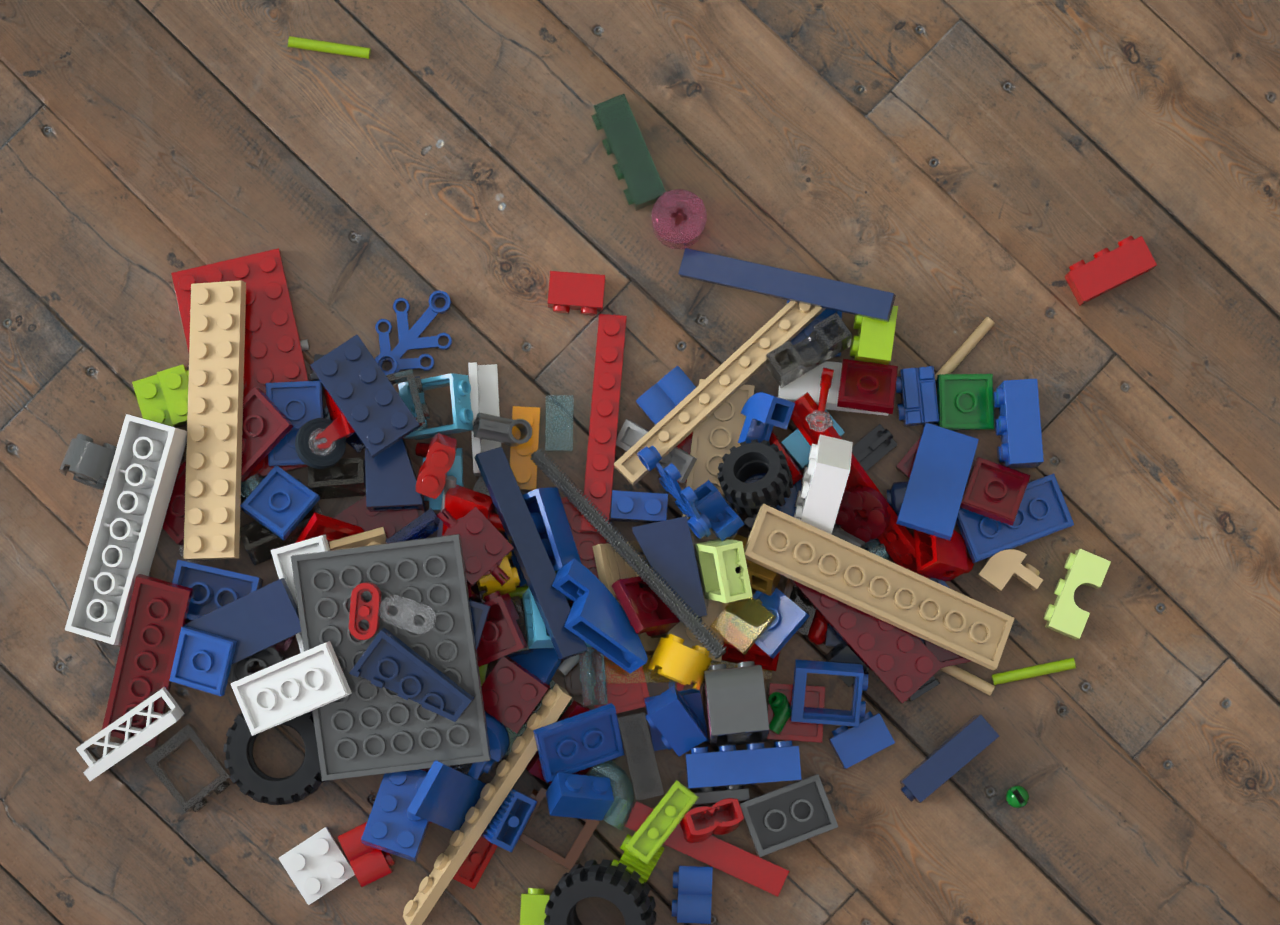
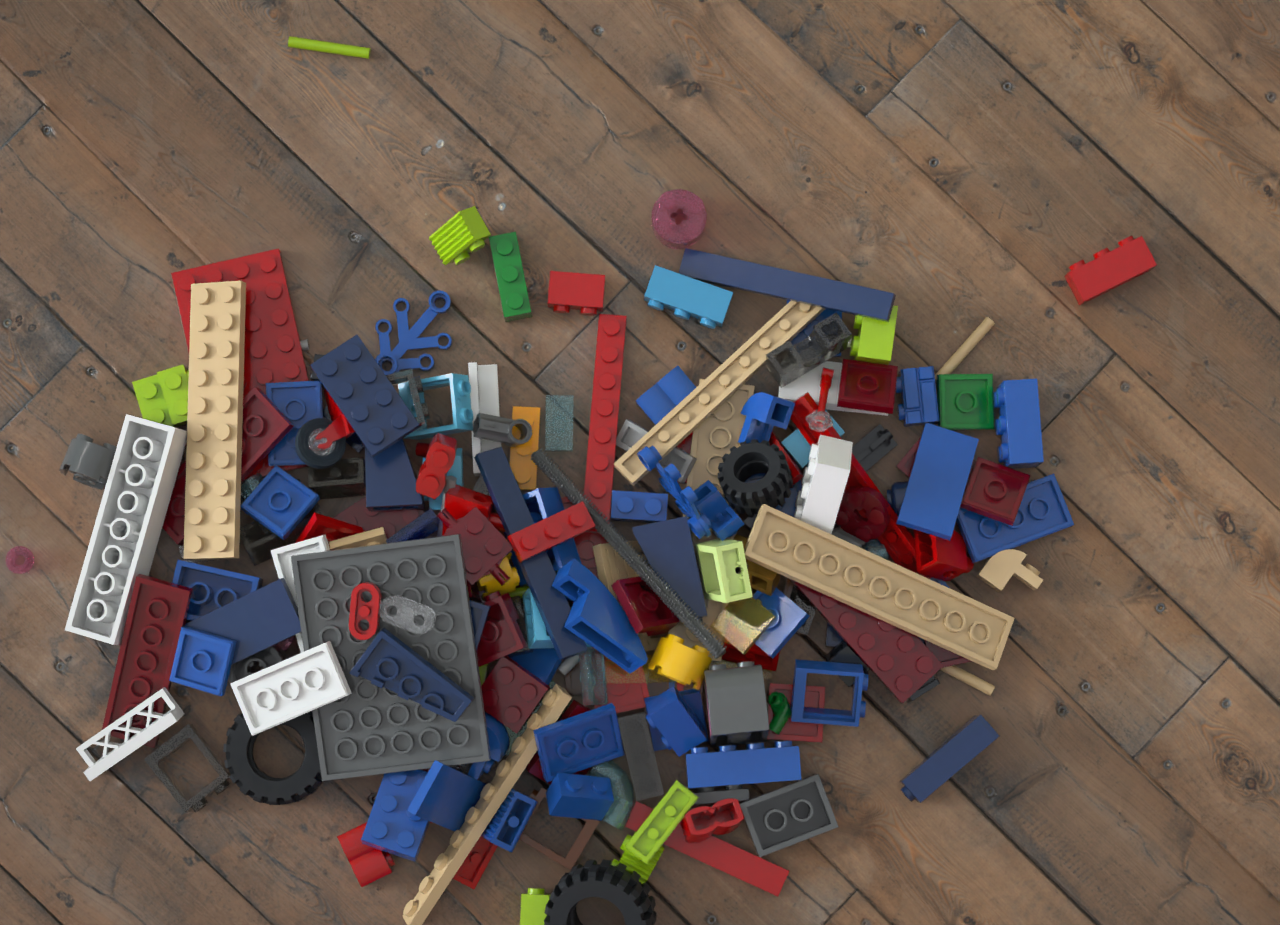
(11, 560): none -> clear pink plate
(317, 865): white plate -> none
(460, 236): none -> lime brick
(510, 277): none -> green arch
(551, 531): none -> red plate
(629, 152): clear green brick -> none
(687, 297): none -> dark azure brick
(694, 894): blue brick -> none
(818, 629): red arm -> none
(861, 742): blue brick -> none
(1012, 799): green hinge -> none
(1033, 671): lime bar -> none
(1065, 615): yellowish green arch -> none

